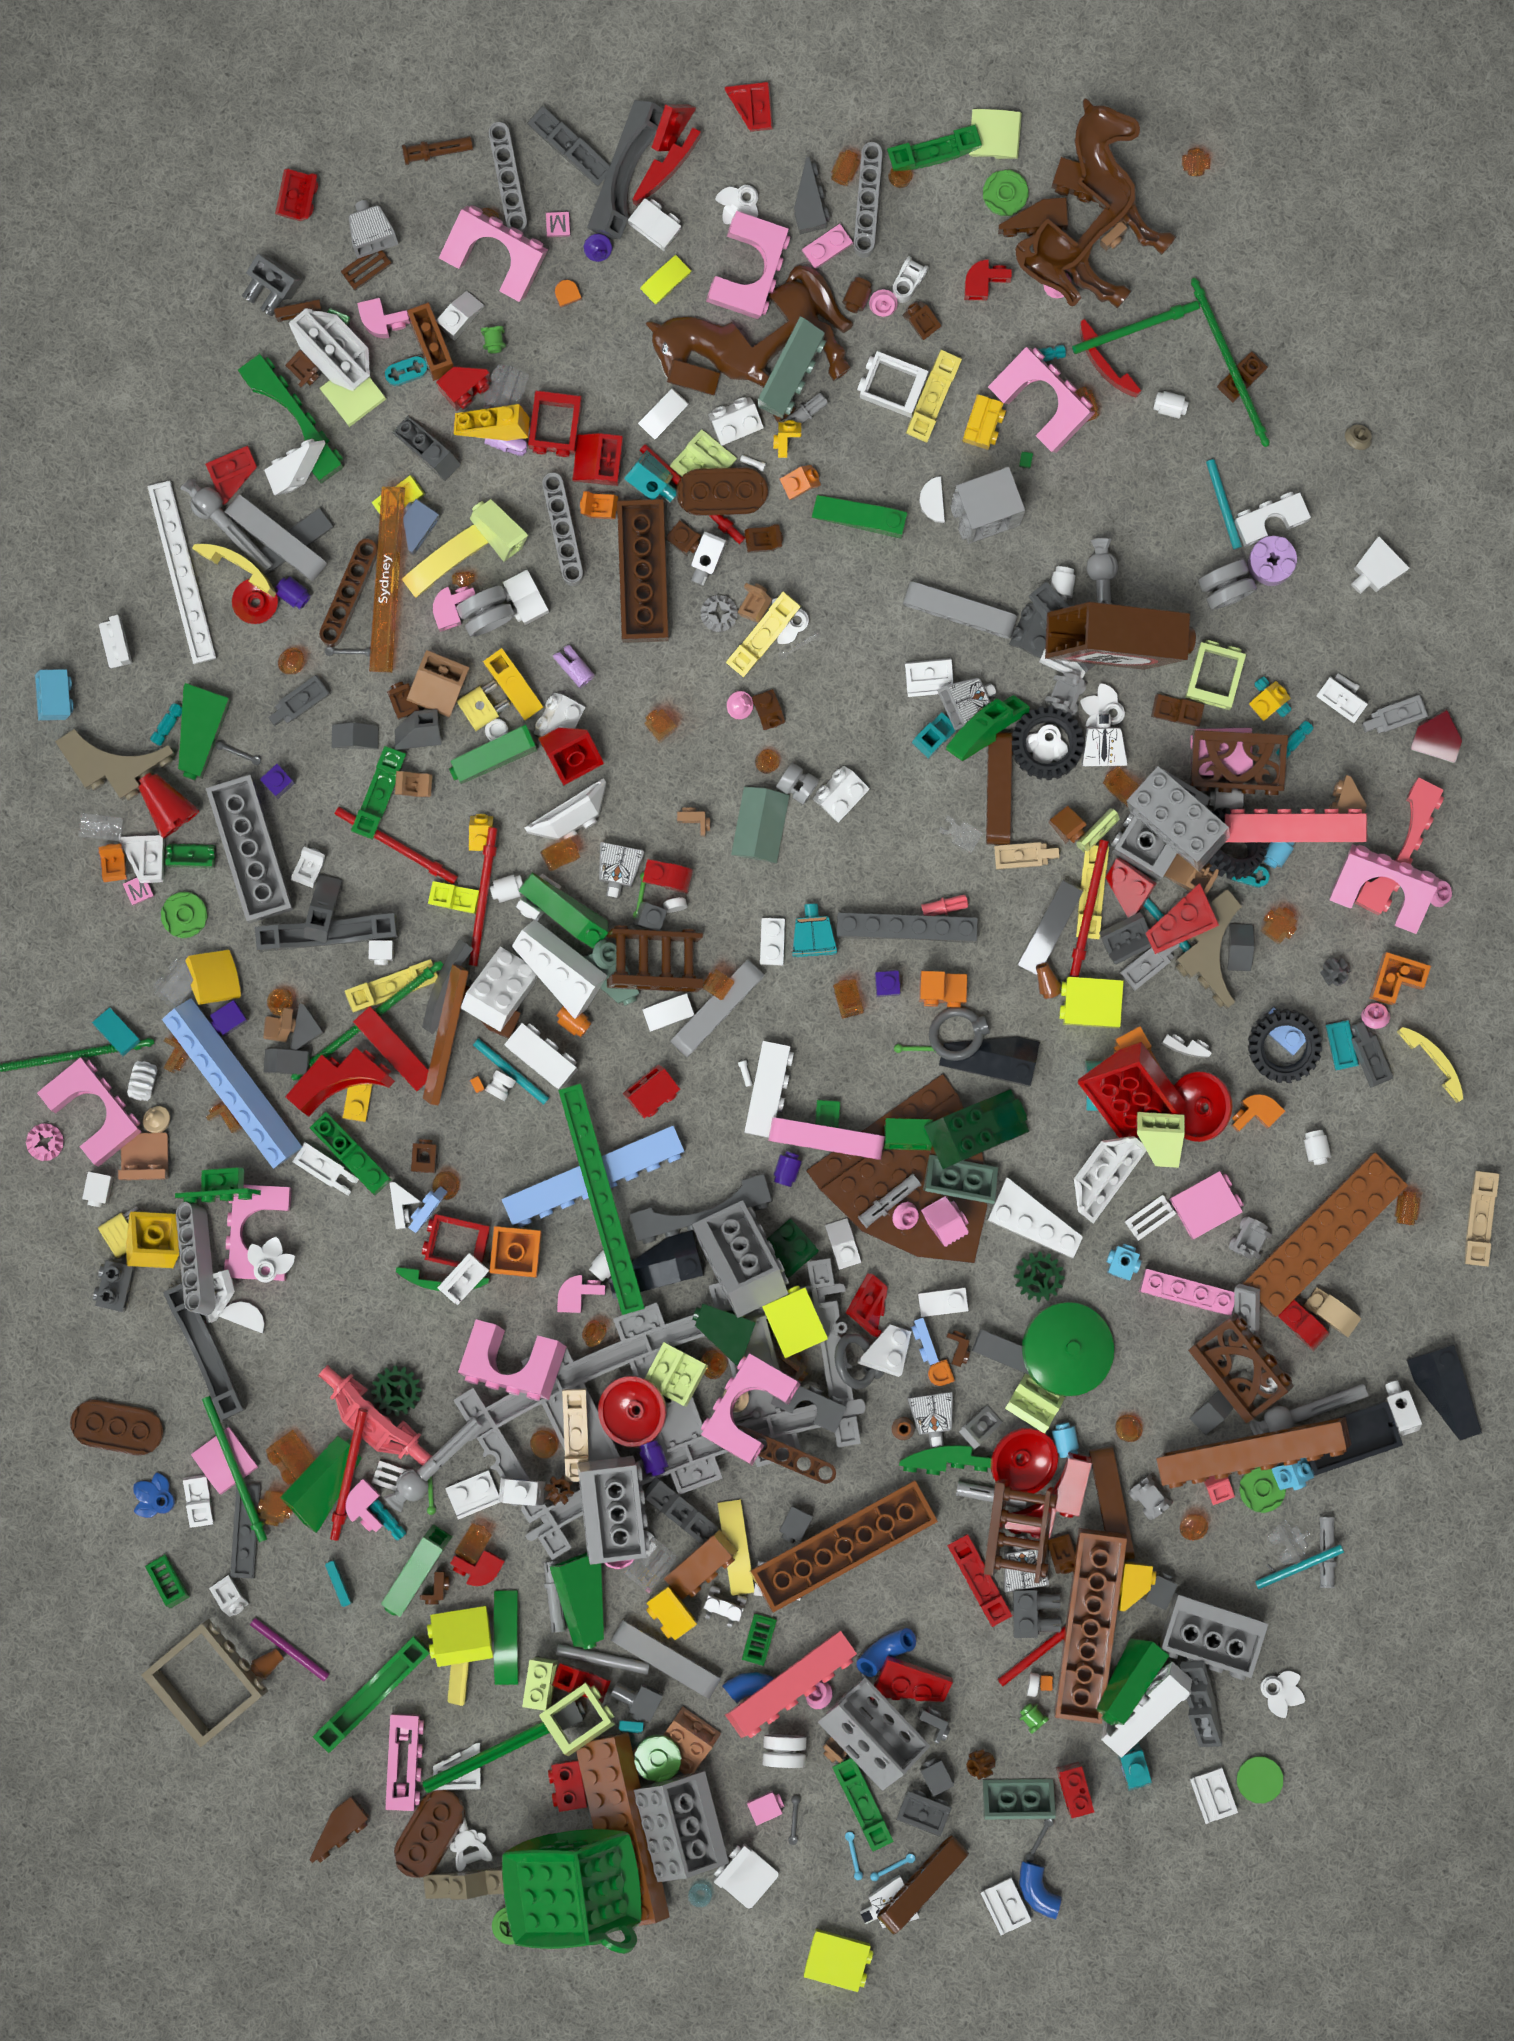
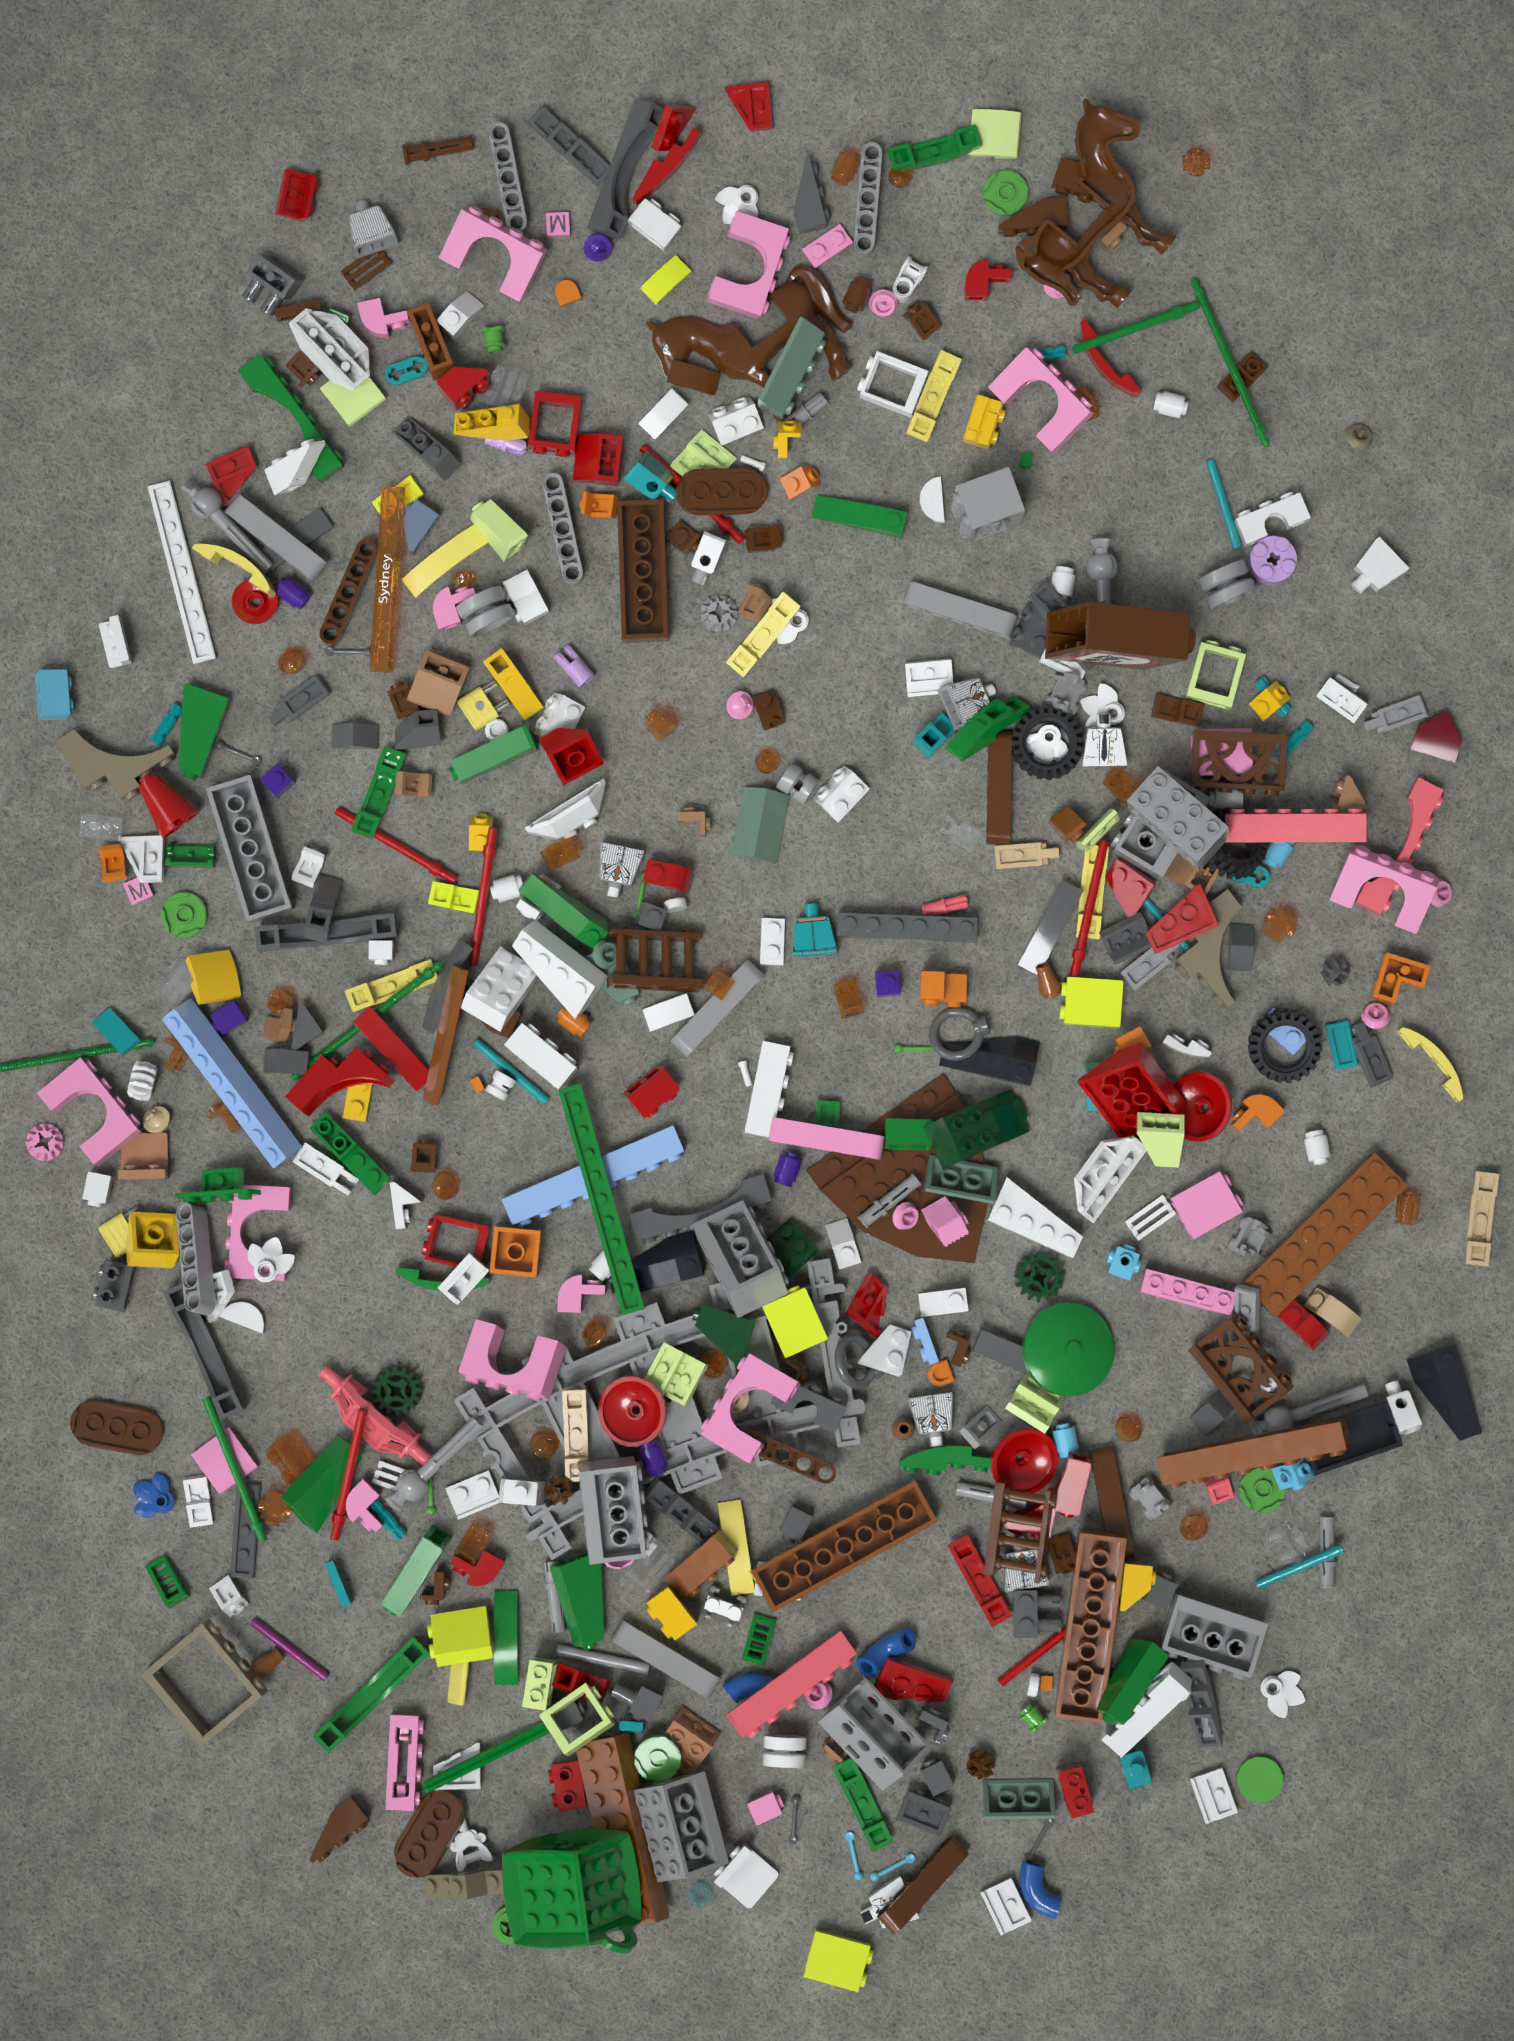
(431, 1202): light blue plate -> none

